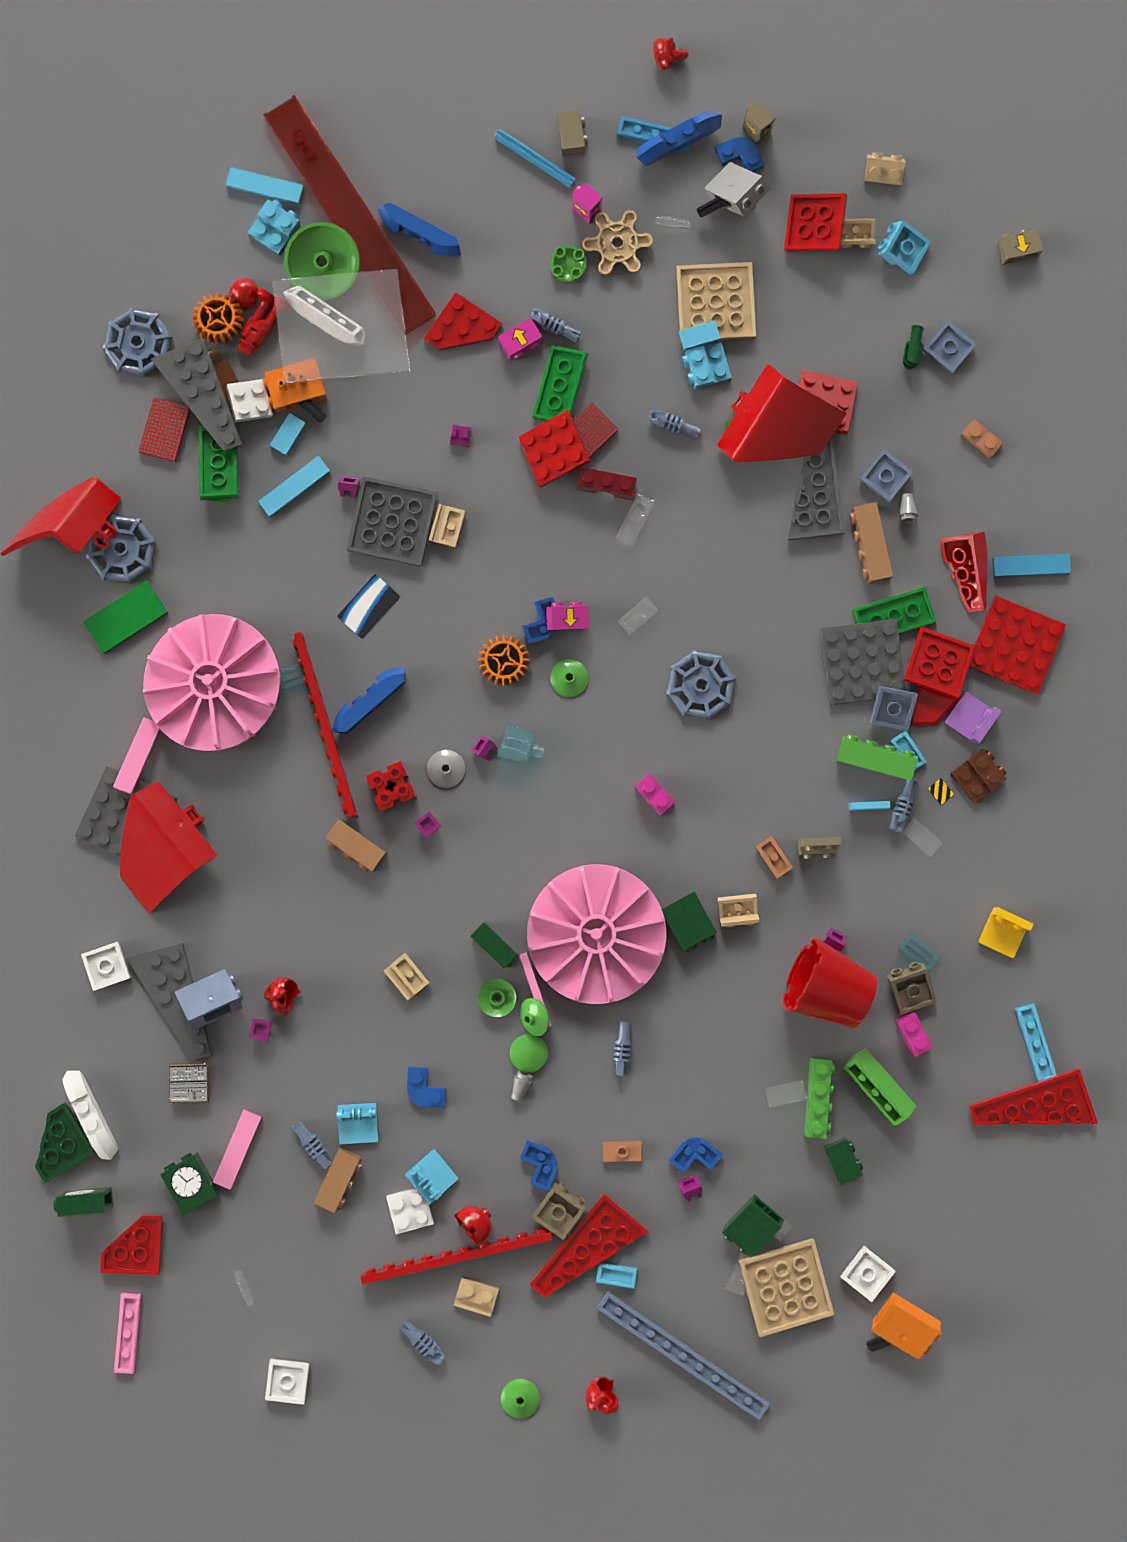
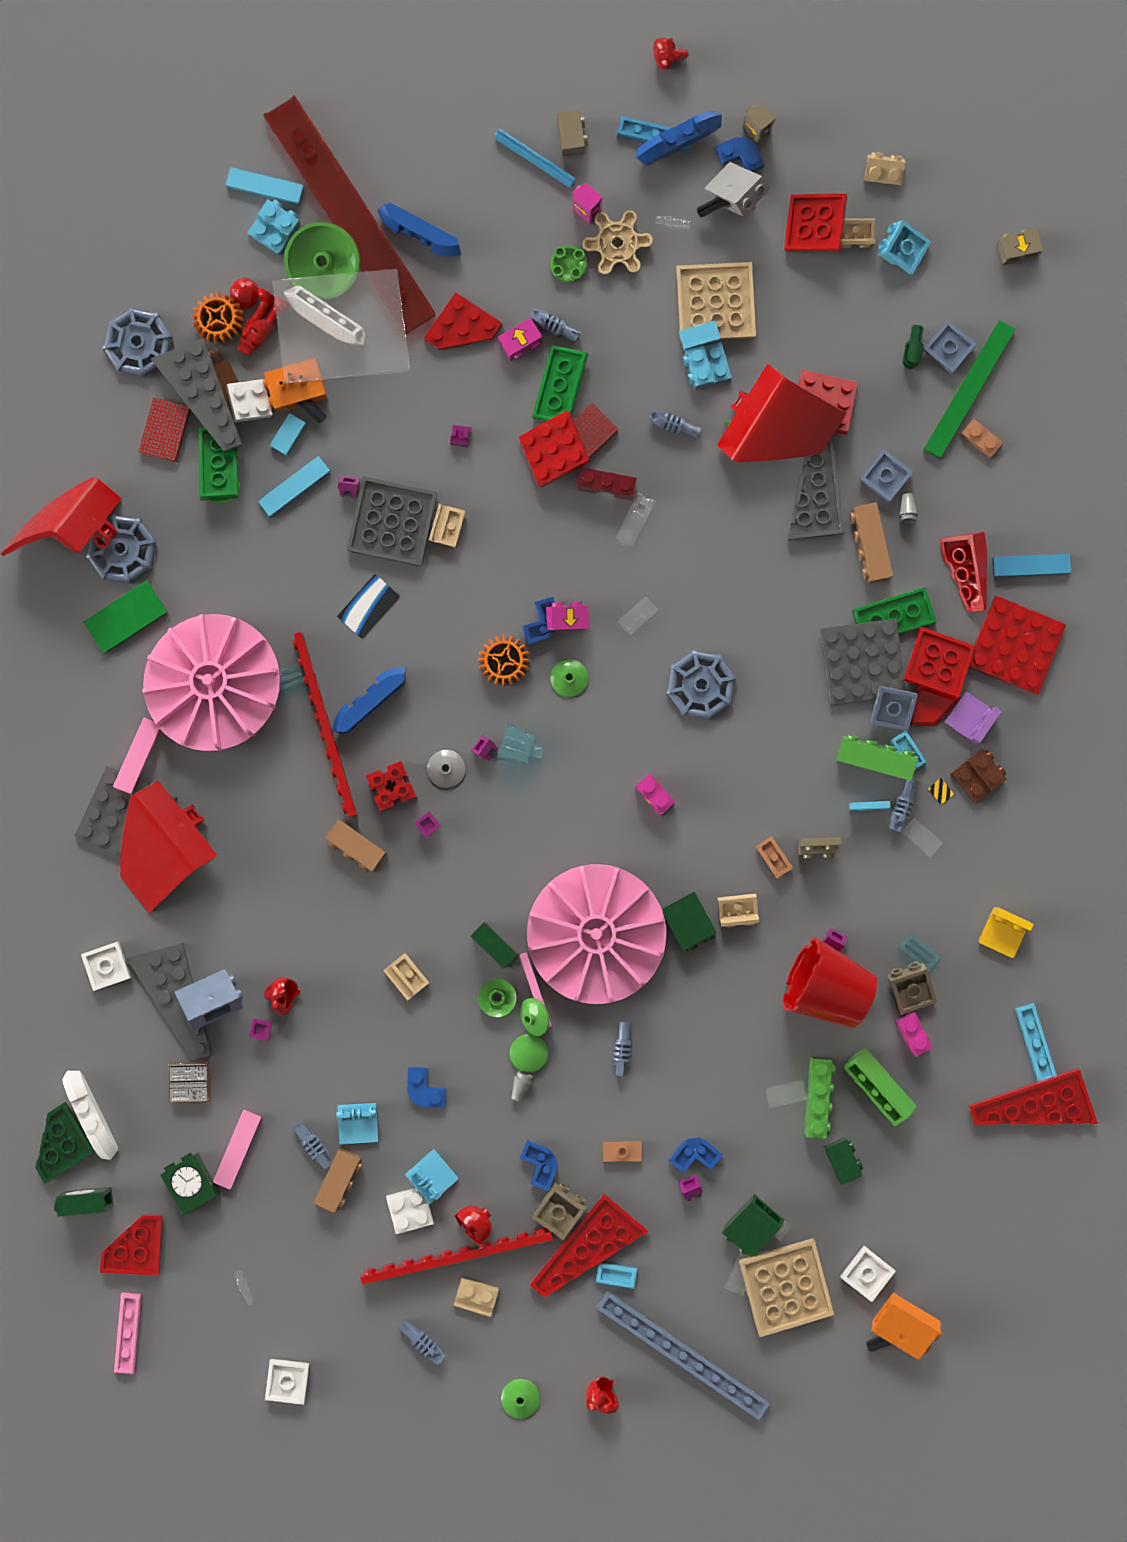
(969, 389): none -> green tile

